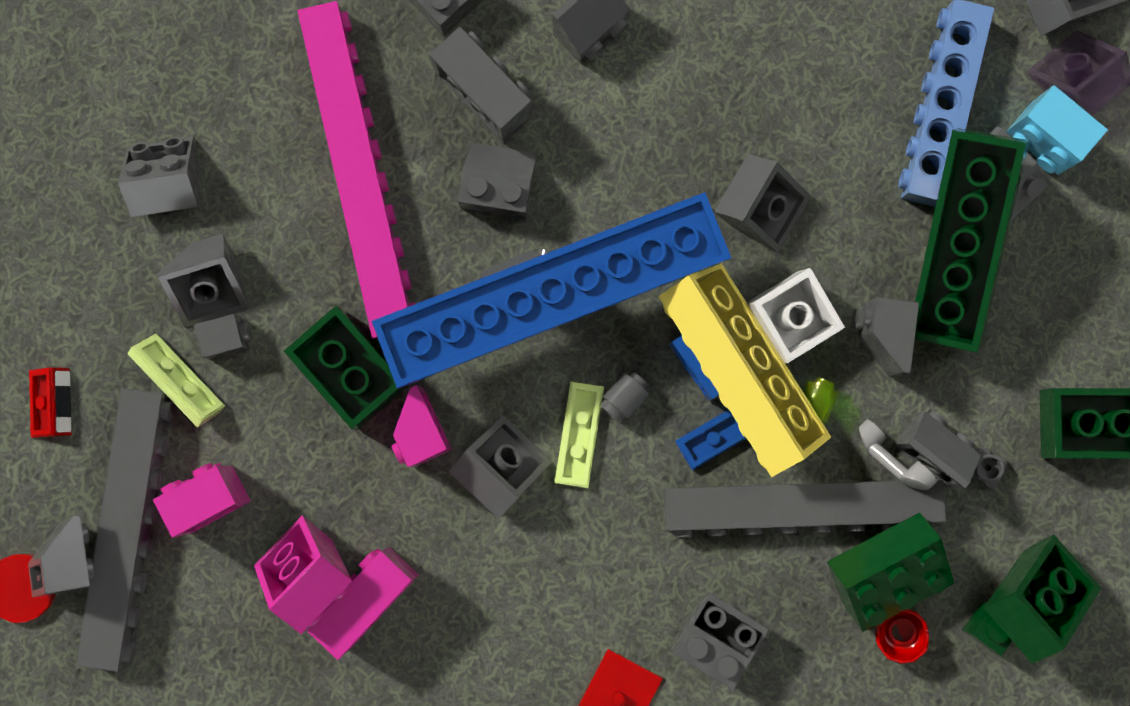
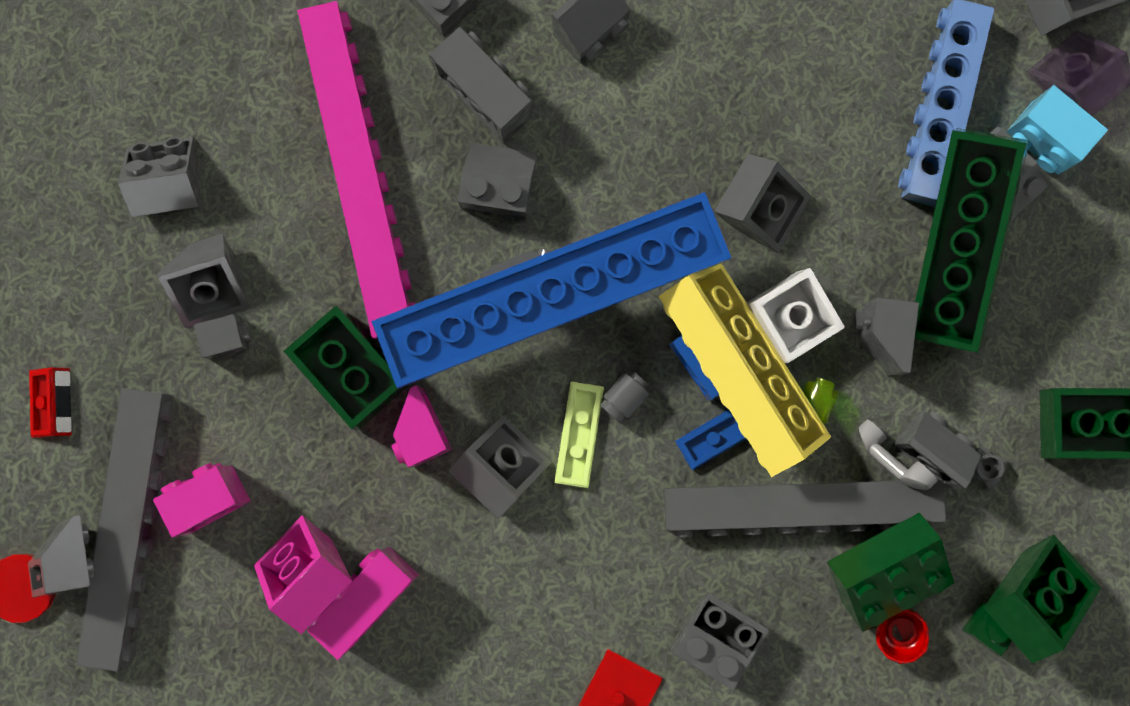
(176, 380): yellowish green tile -> none

